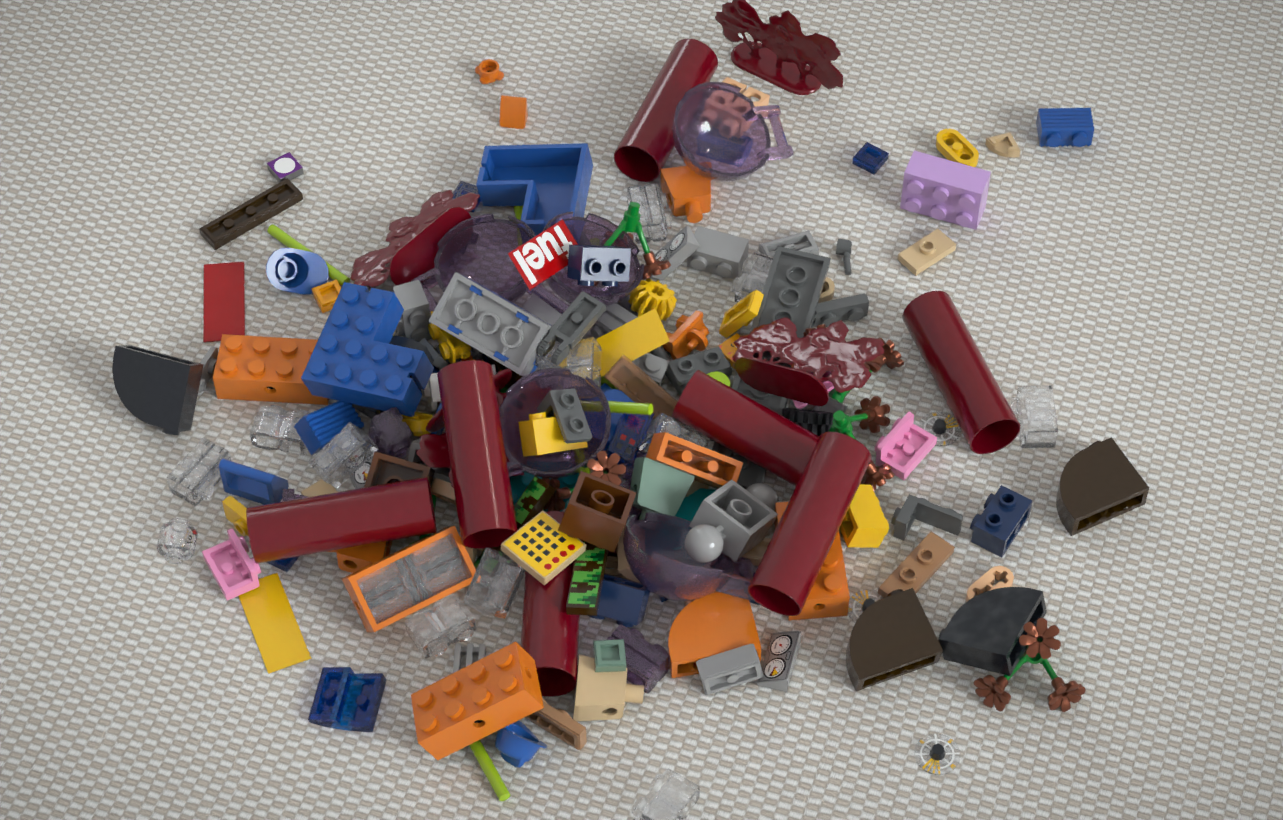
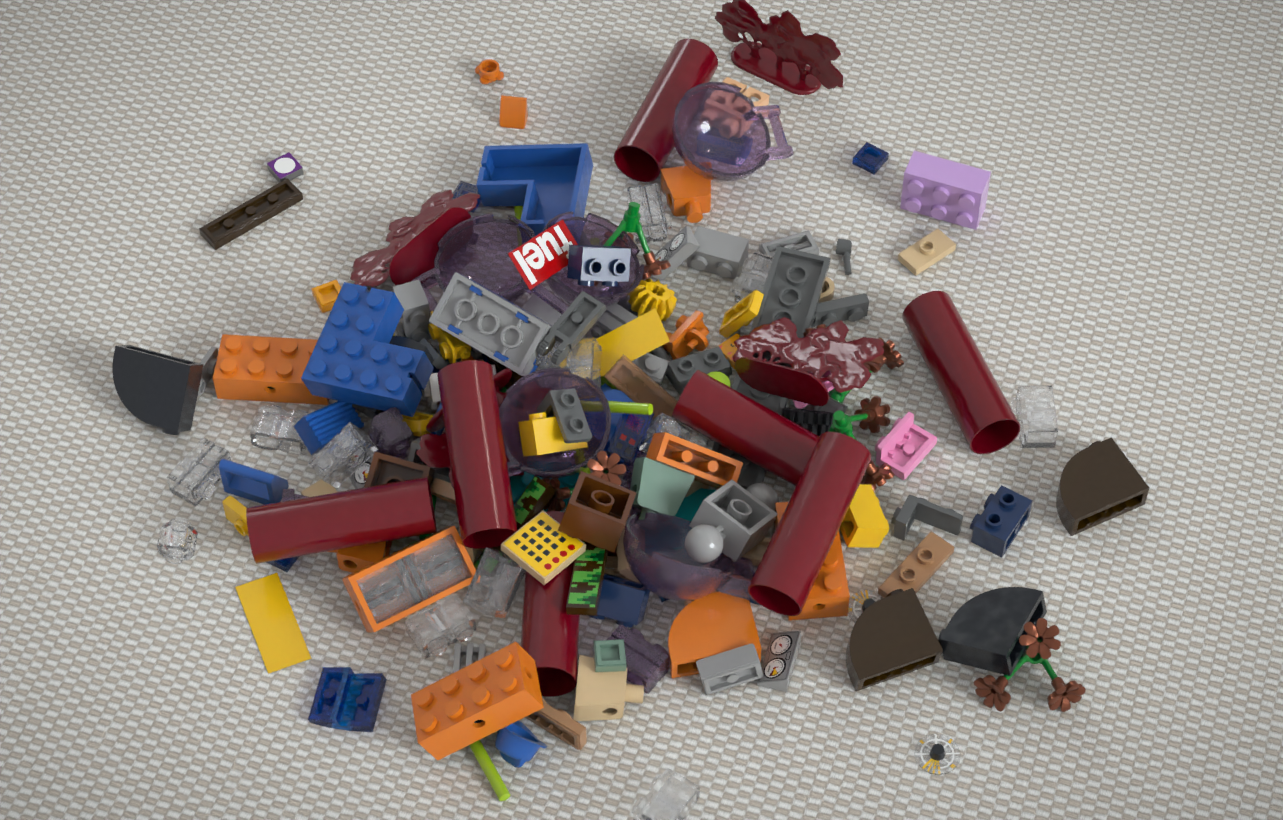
(223, 300): red sticker -> none
(232, 566): bright pink bracket -> none
(290, 242): lime bar -> none
(296, 270): piece -> none
(942, 426): piece -> none
(956, 147): yellow plate -> none
(986, 581): light nougat beam -> none
(1003, 145): tan tile -> none
(1065, 127): blue brick -> none

